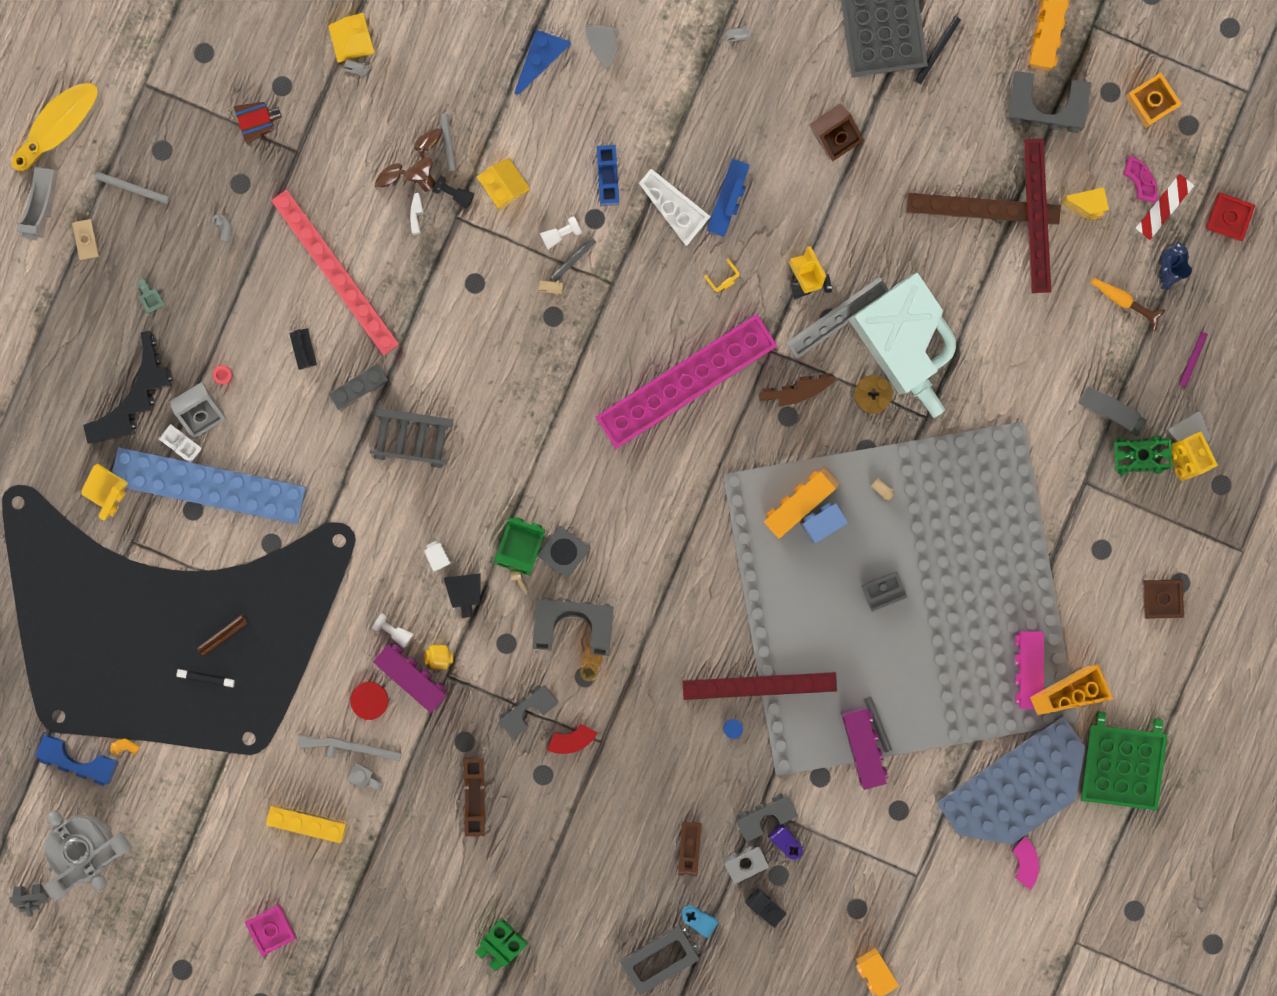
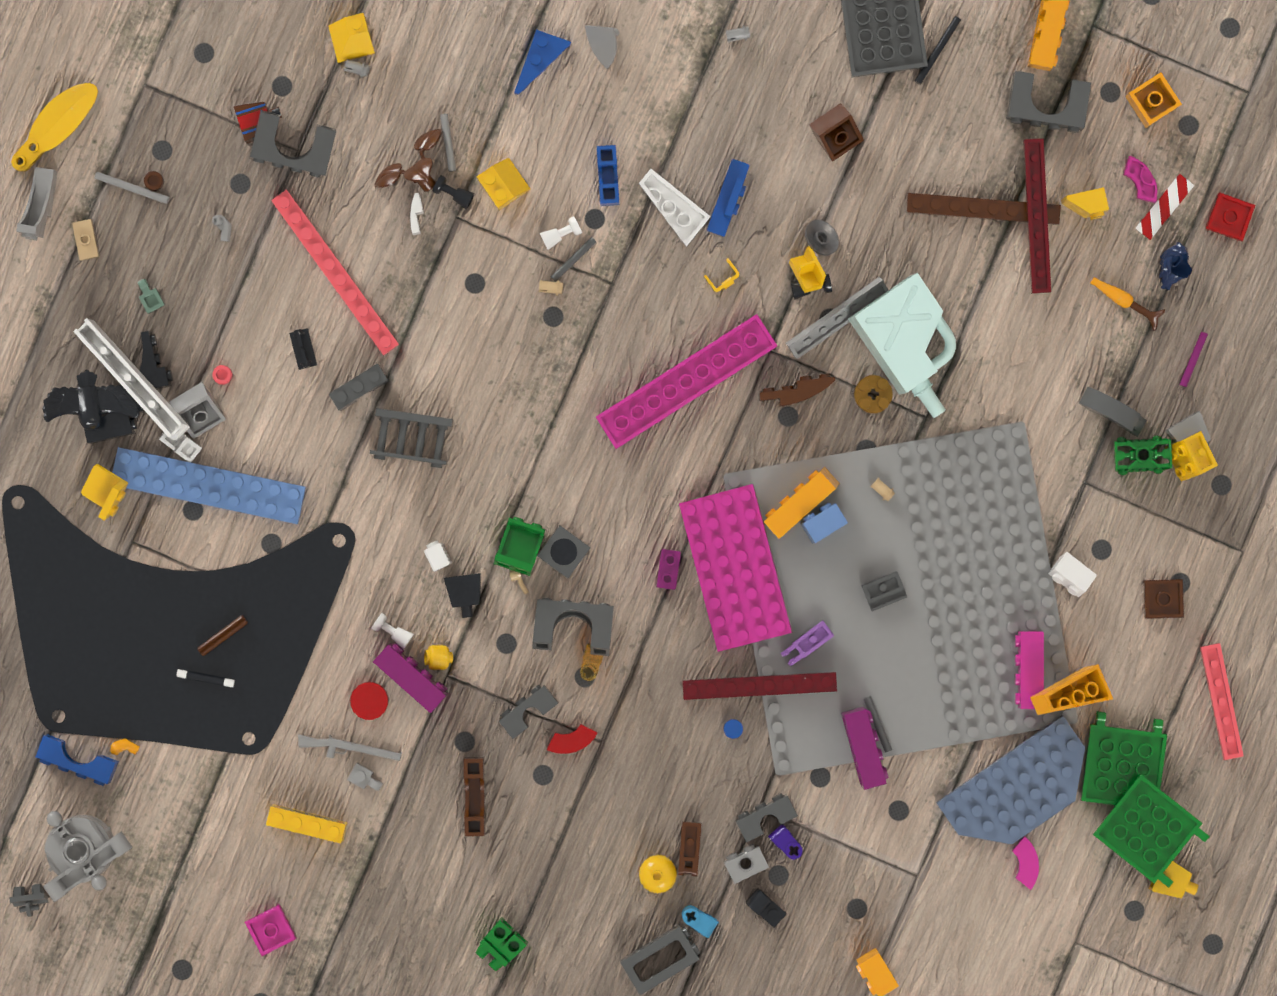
(89, 401): none -> black animal
(132, 379): none -> white tile
(153, 181): none -> reddish brown tile
(313, 161): none -> dark grey arch
(657, 874): none -> yellow cylinder
(668, 569): none -> magenta panel
(735, 567): none -> dark pink plate
(809, 642): none -> medium lavender hinge
(821, 237): none -> flat silver dish
(1072, 574): none -> white piece
(1148, 829): none -> green plate
(1180, 884): none -> yellow torso
(1221, 701): none -> coral plate

